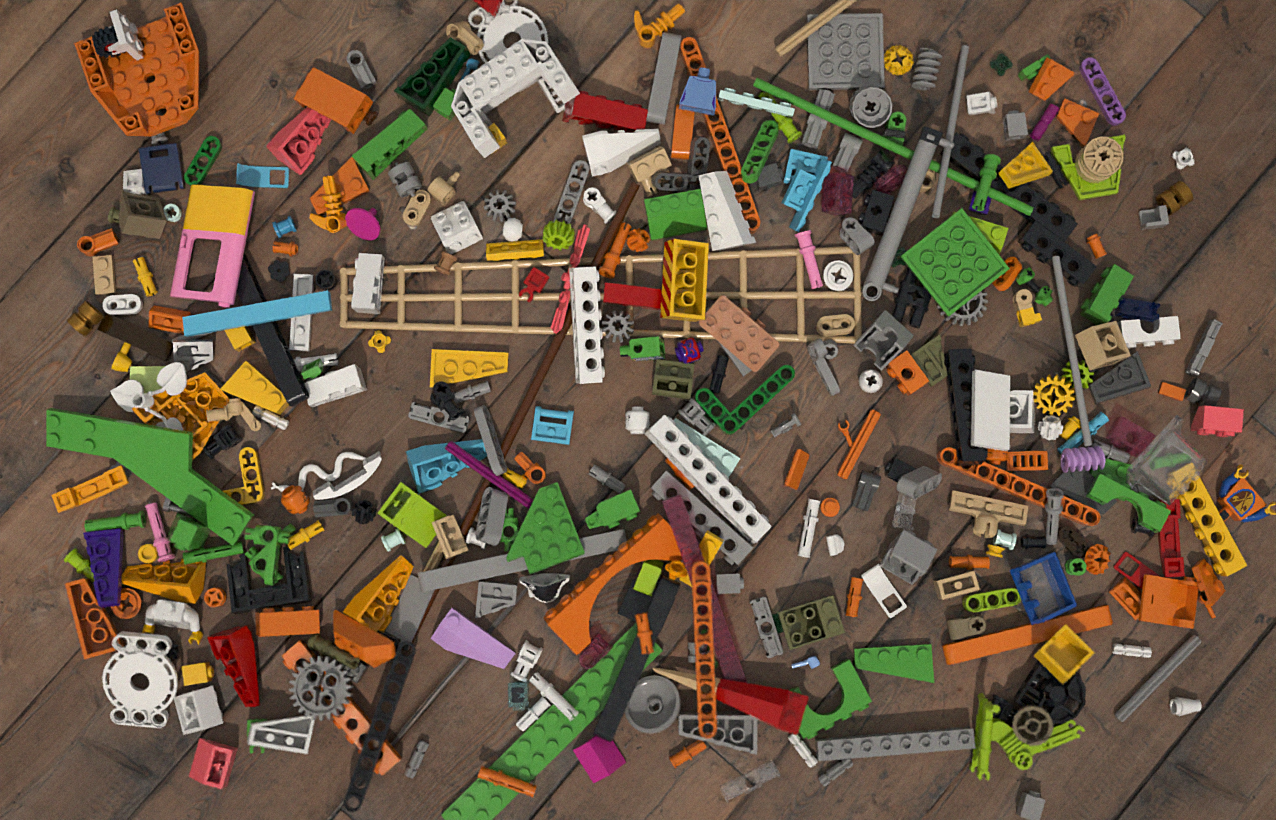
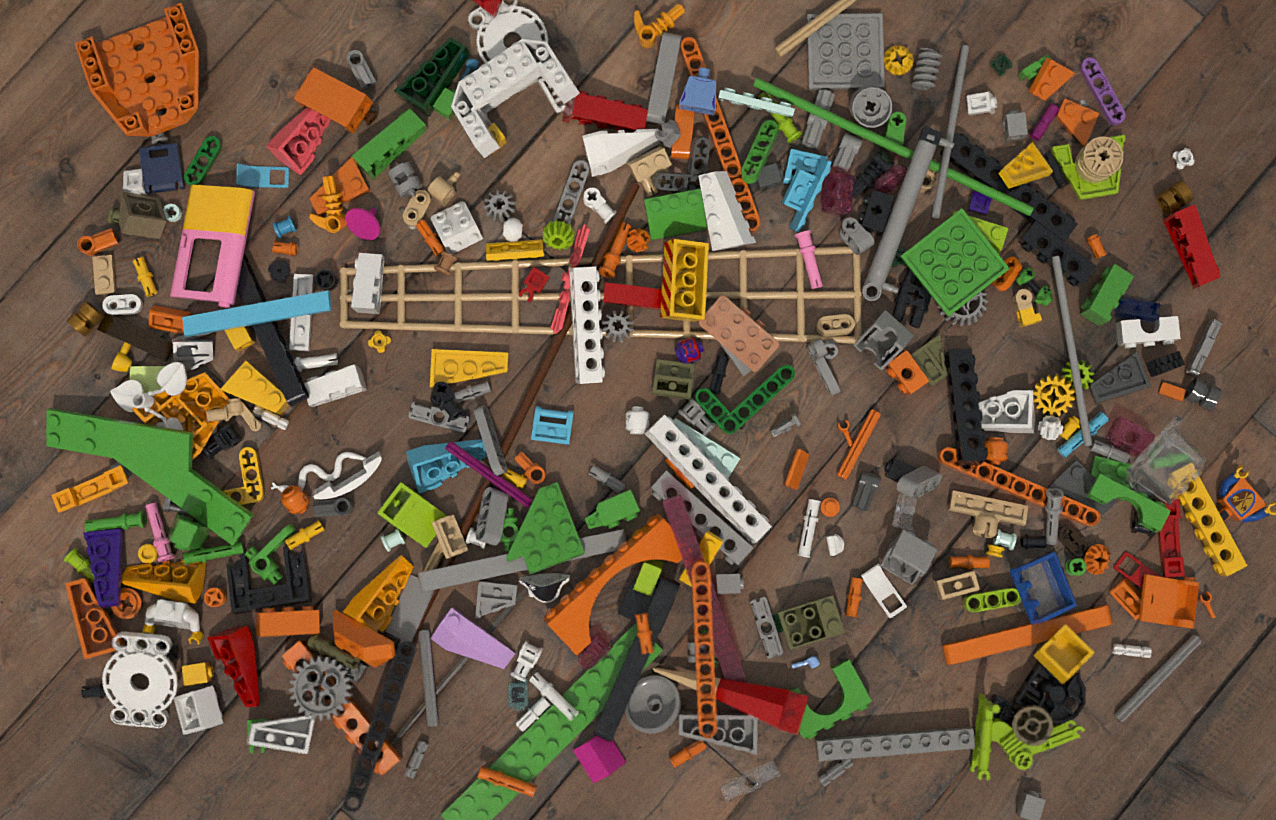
(93, 691): none -> black pin
(118, 38): white plate -> none
(213, 763): coral slope -> none
(258, 535): bright green piece -> none
(312, 369): bright green plate -> none
(364, 512): black gear -> none
(428, 678): none -> light grey axle
(430, 237): none -> orange axle
(462, 33): tan piece -> none
(652, 349): bright green torso -> none
(669, 133): none -> light grey tile
(679, 567): light orange plate -> none
(803, 750): white axle -> none
(845, 272): white gear -> none
(877, 378): white piece -> none
(894, 133): dark grey piece -> none
(901, 661): bright green wing -> none
(962, 626): dark tan piece -> none
(987, 174): bright green pin -> none
(990, 410): white tile -> none
(1043, 461): orange slope -> none
(1081, 458): lavender piece -> none
(1102, 345): tan brick -> none
(1154, 218): light grey panel -> none
(1165, 364): none -> black tyre
(1183, 706): white cone -> none
(1192, 246): none -> red wedge
(1208, 582): orange wing -> none
(1217, 420): coral slope -> none

